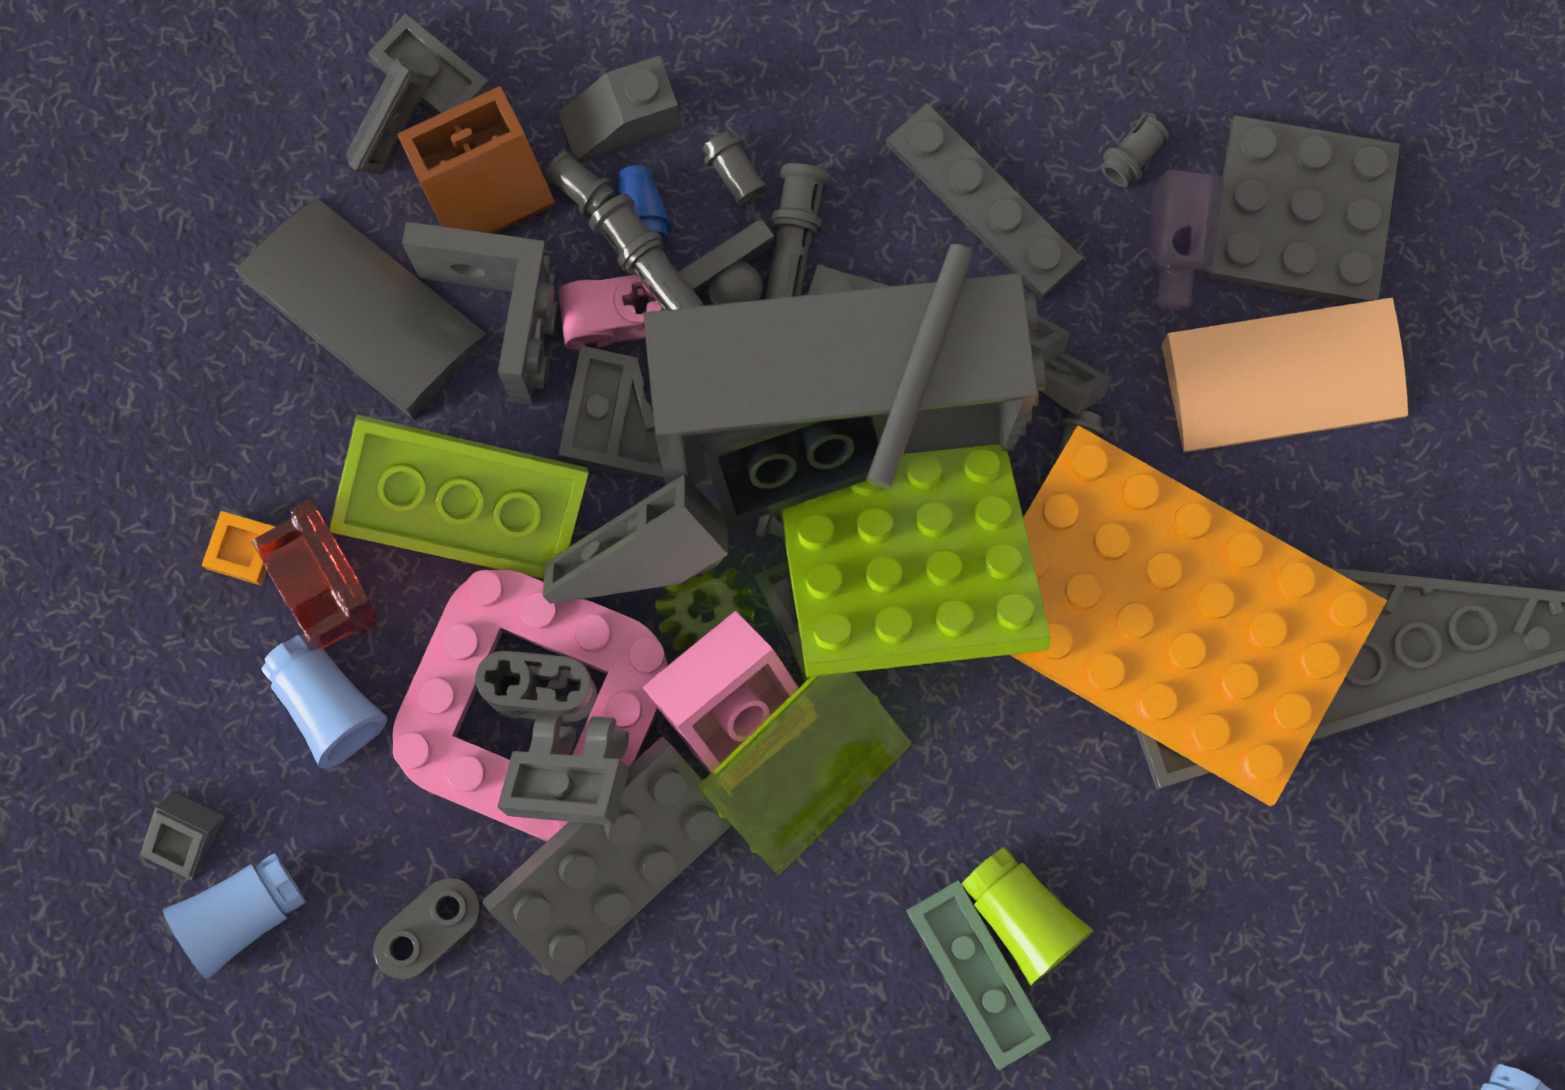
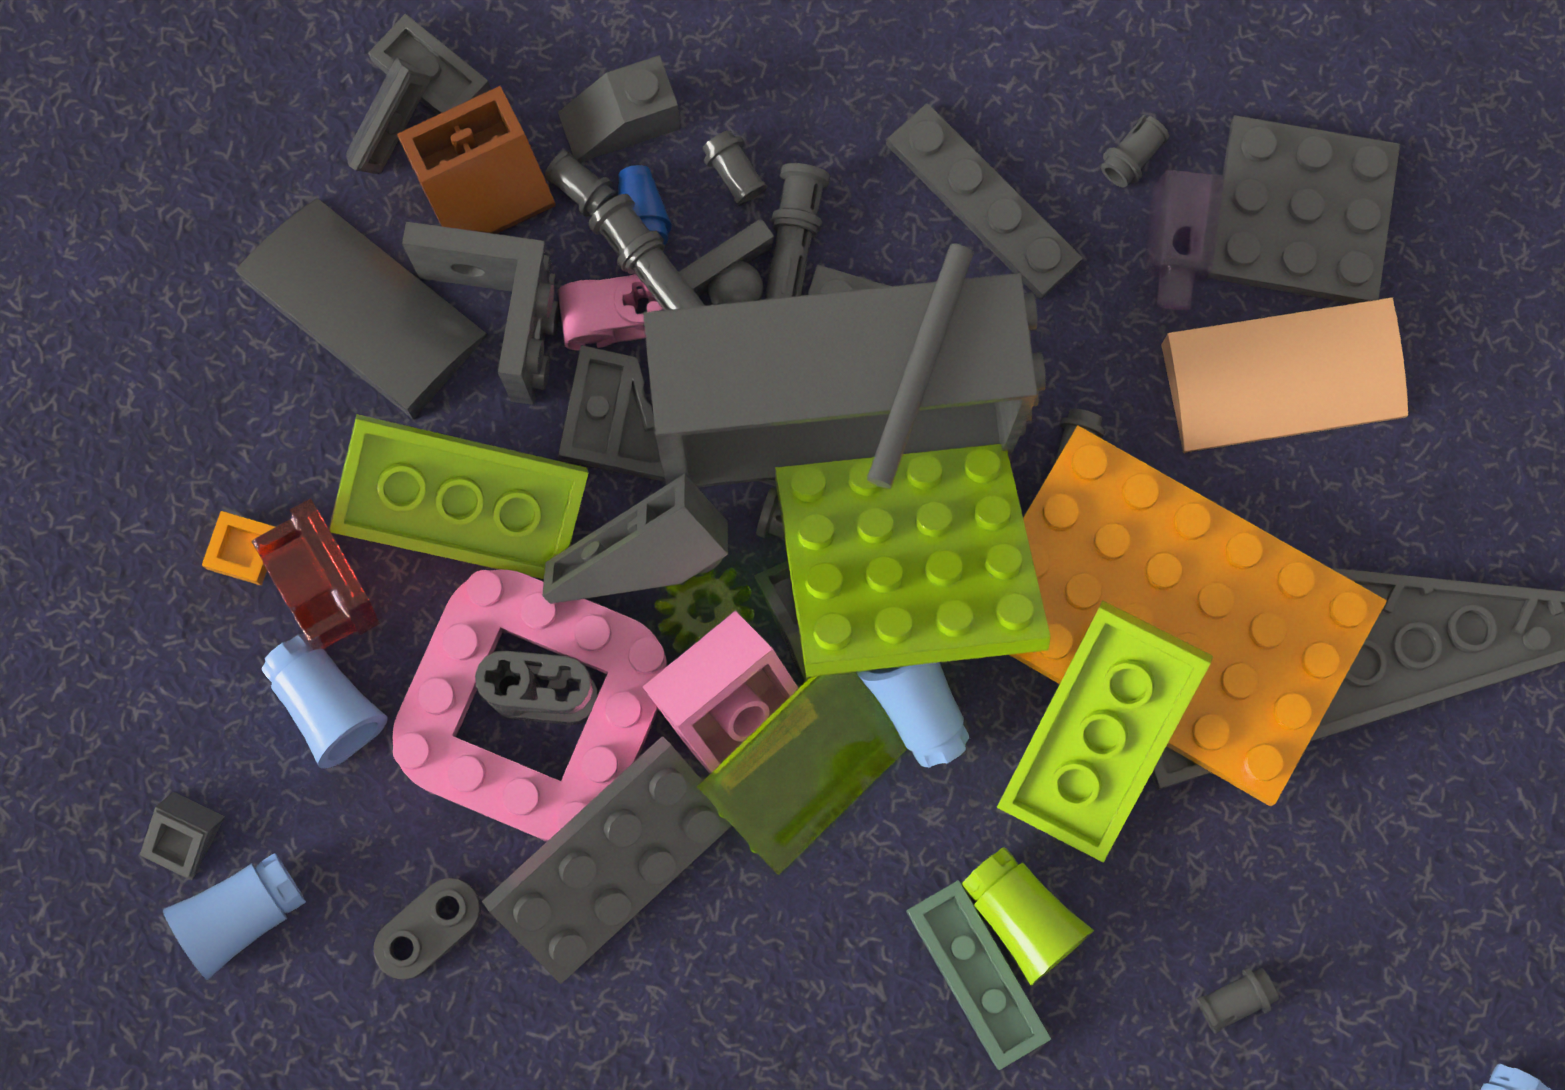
(565, 786): dark grey plate -> none
(789, 463): black slope -> none
(921, 710): none -> light blue plant
(1067, 379): dark grey slope -> none
(1104, 731): none -> lime plate
(1238, 999): none -> dark grey pin

